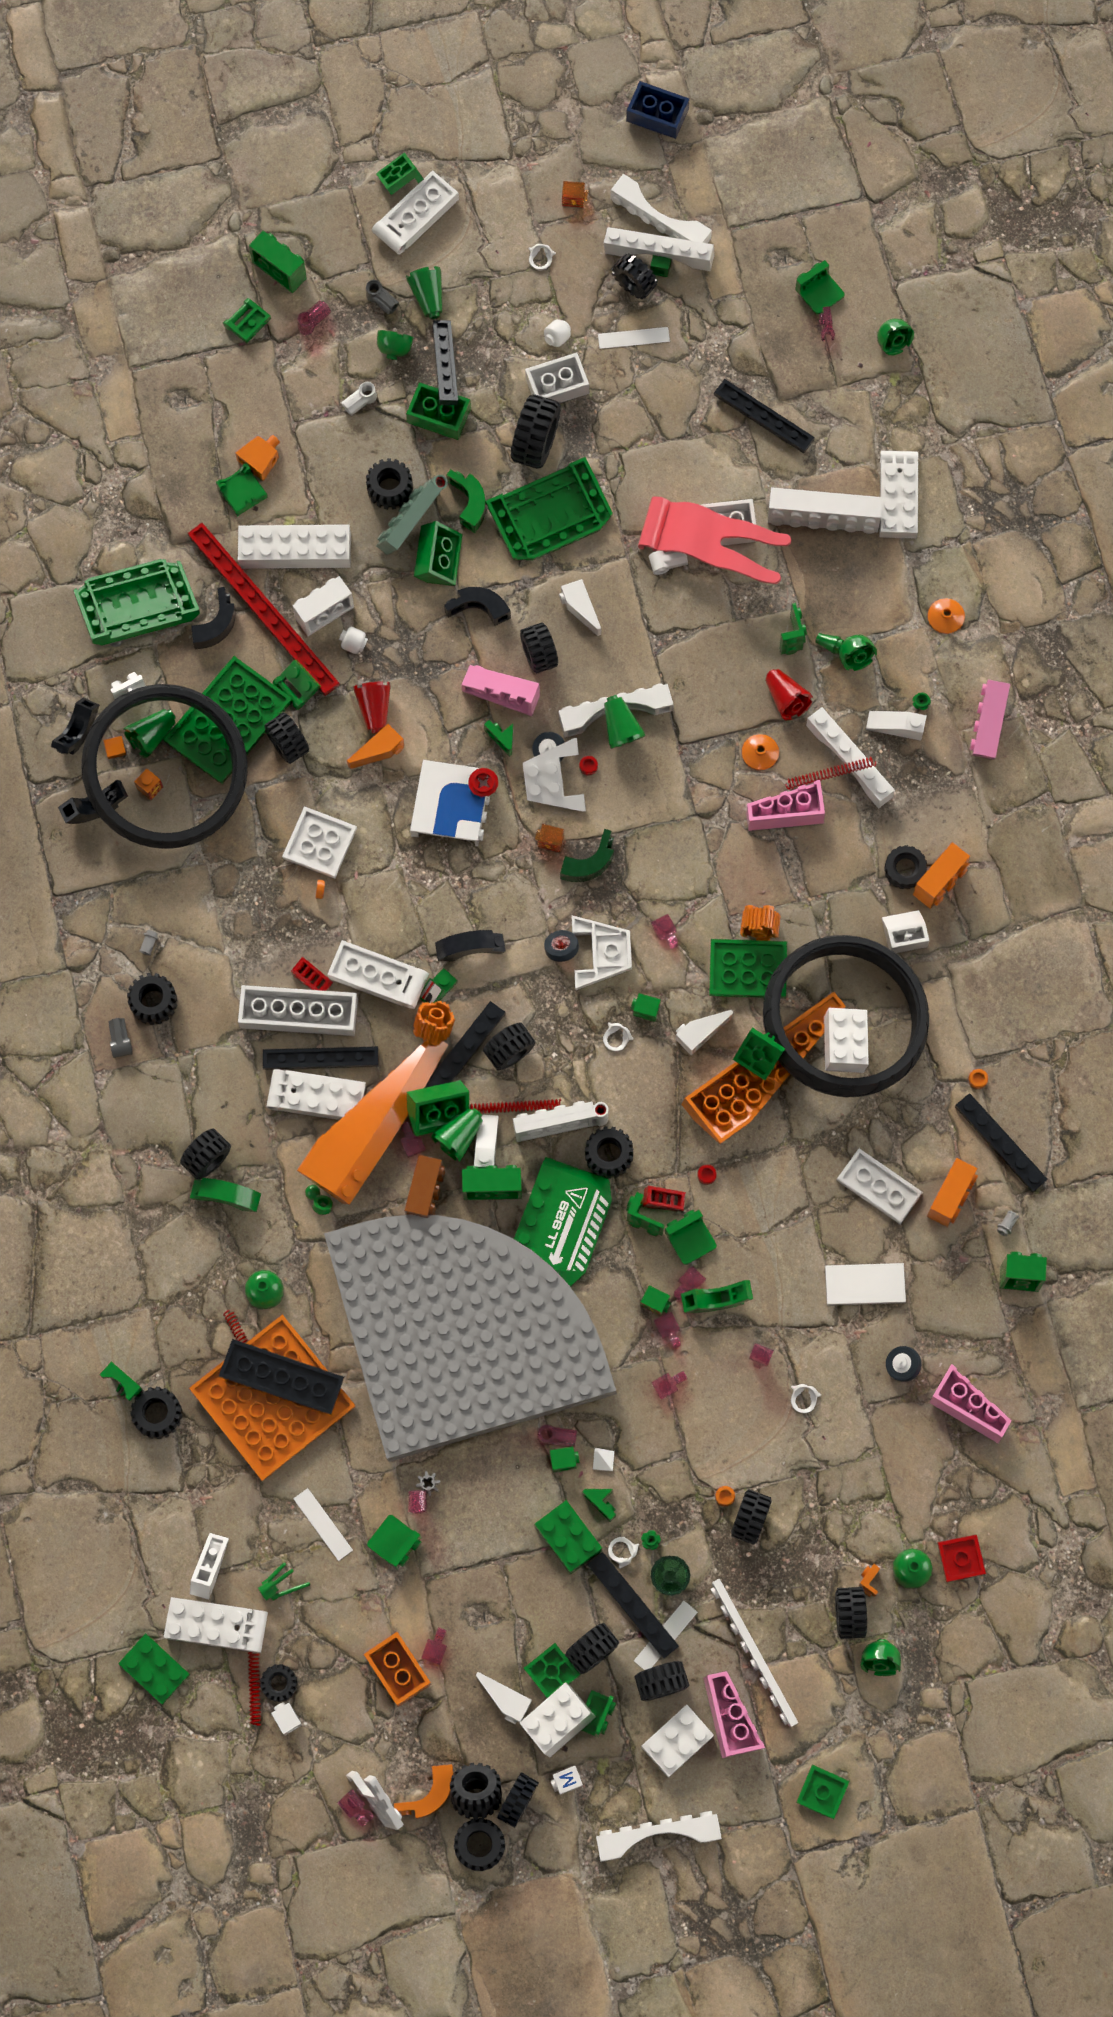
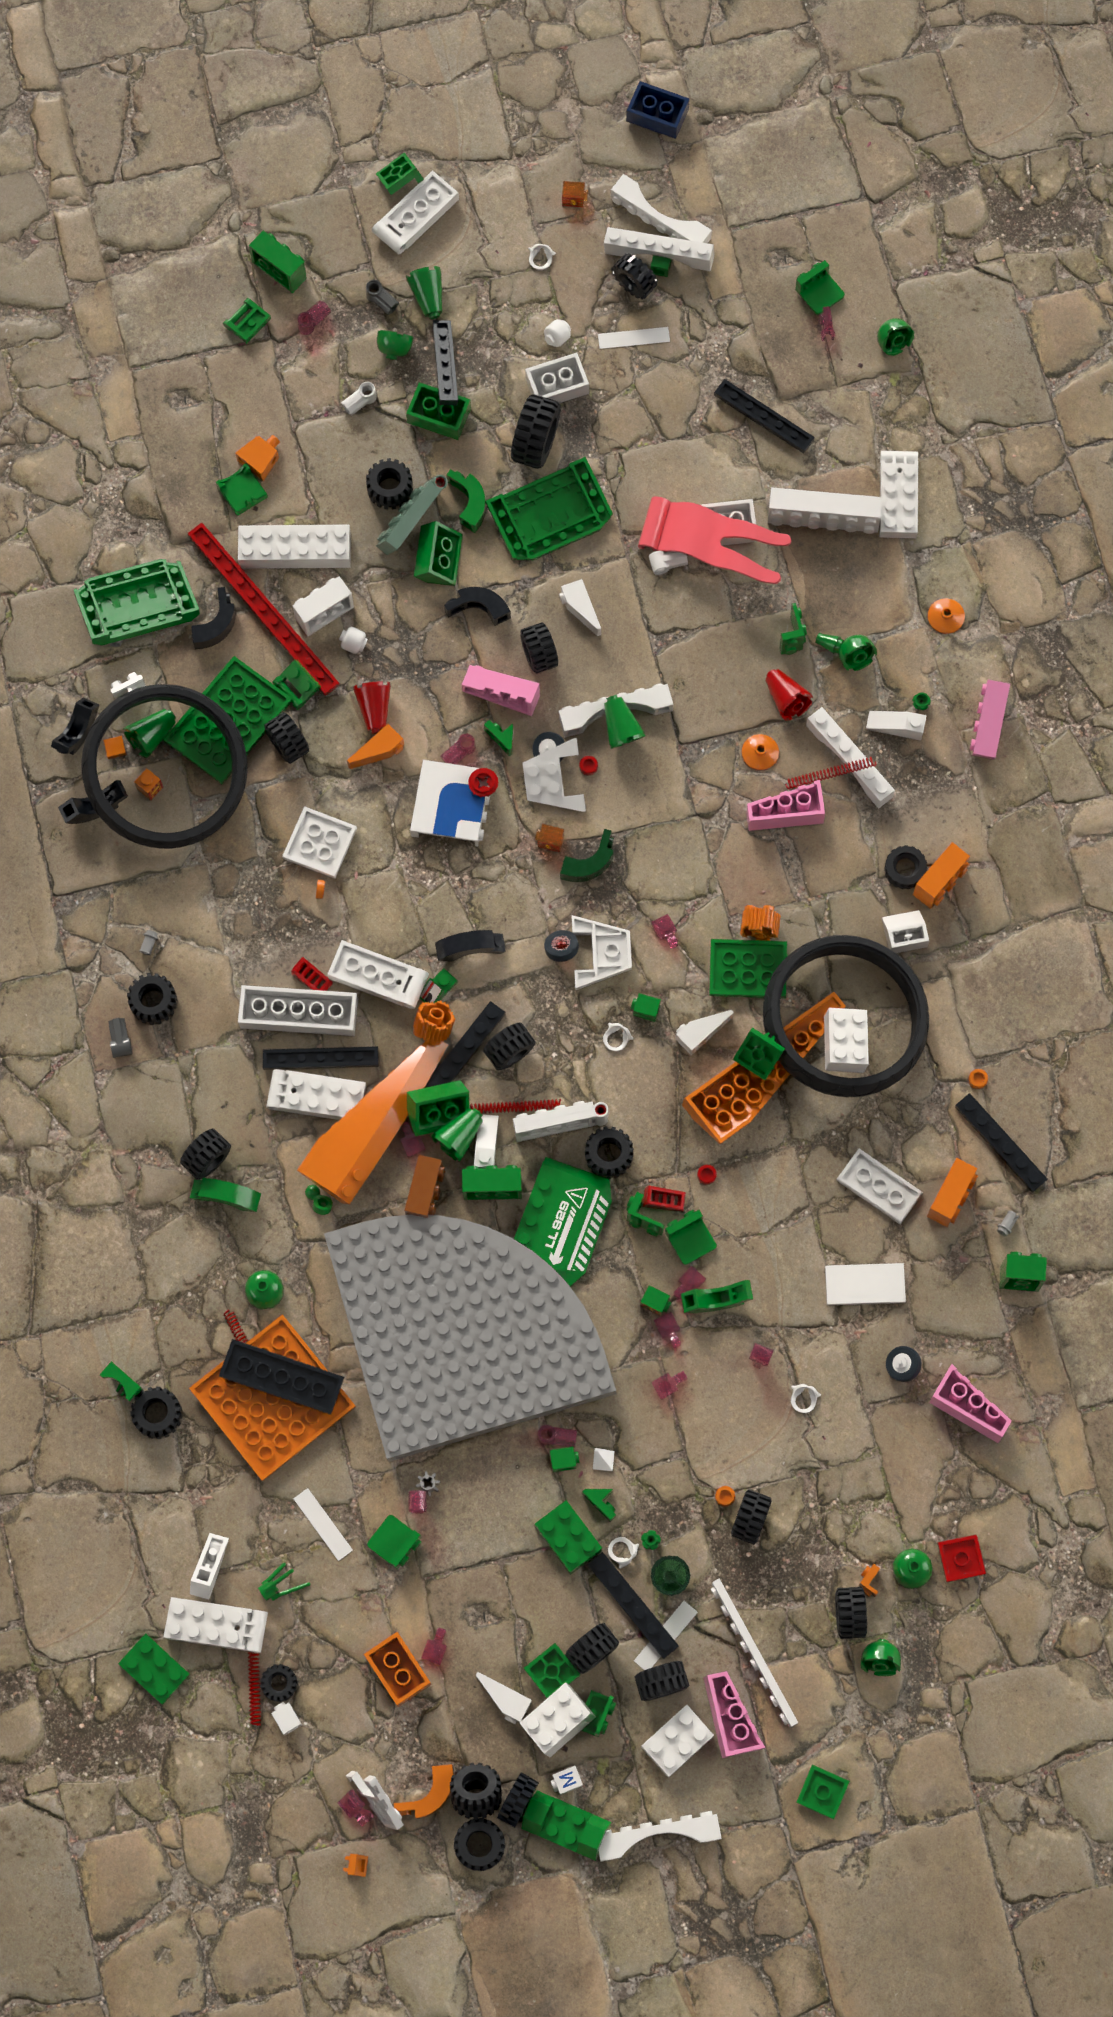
(357, 1865): none -> orange tile
(457, 751): none -> clear pink piece
(565, 1825): none -> green piece

